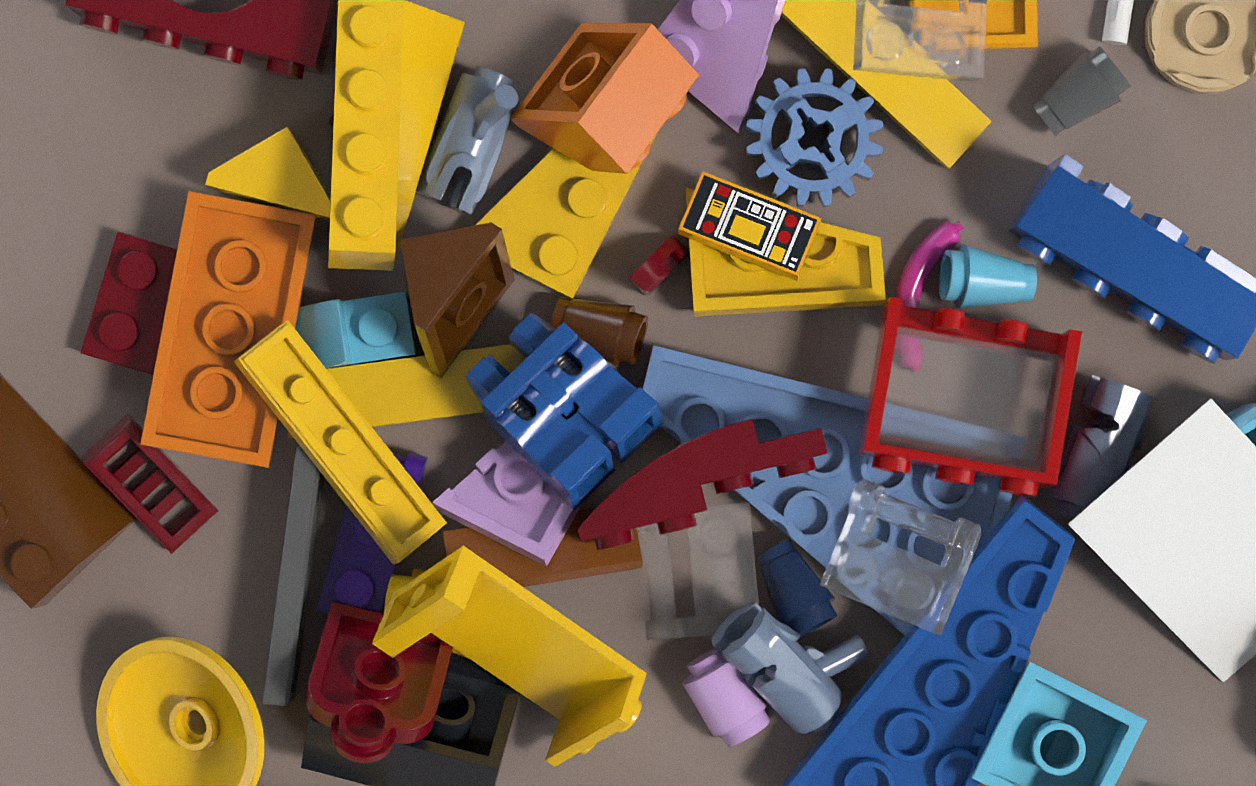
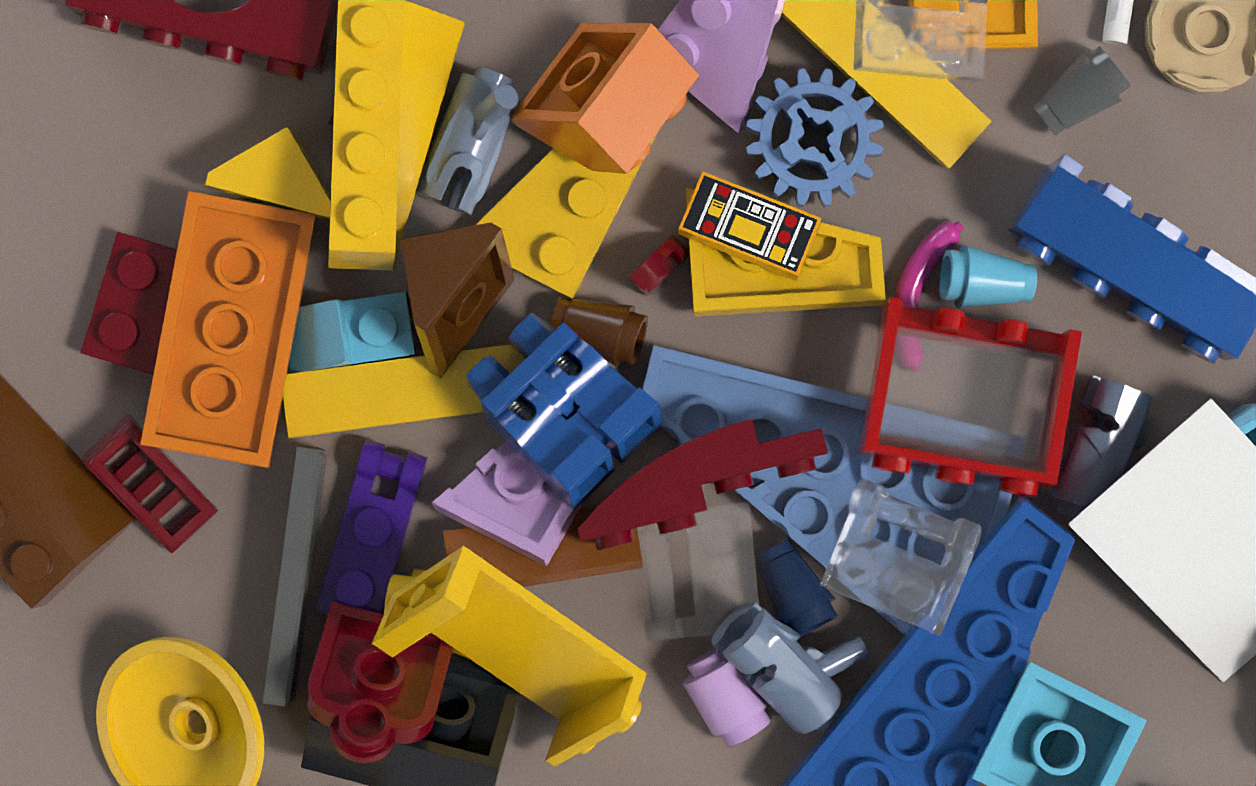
(340, 442): yellow tile -> none

